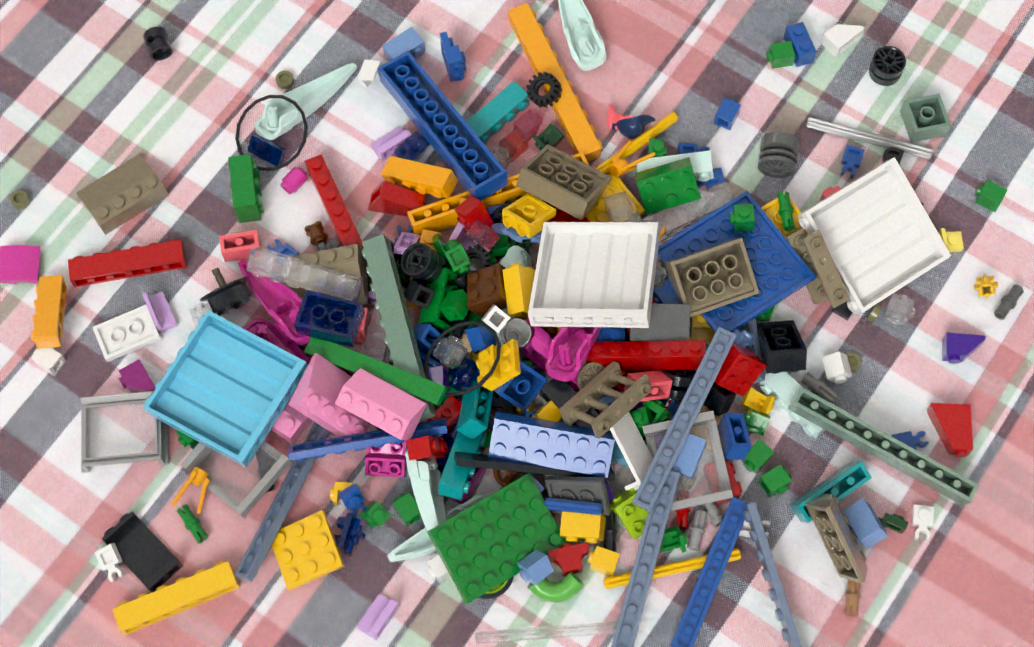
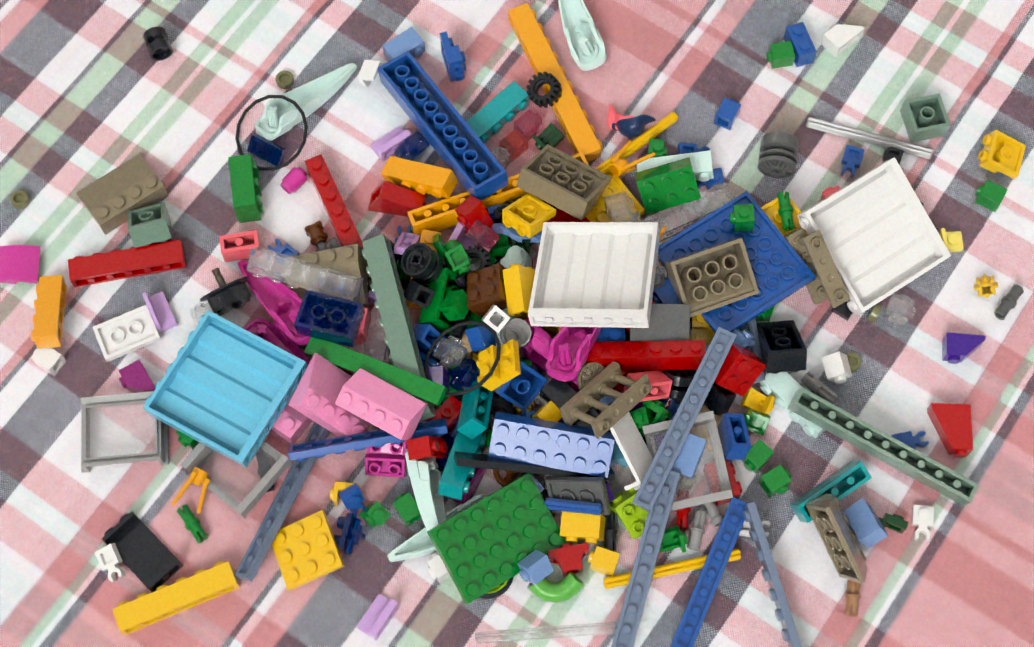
(149, 225): none -> sand green brick
(887, 65): black wheel -> none
(1001, 154): none -> yellow plate

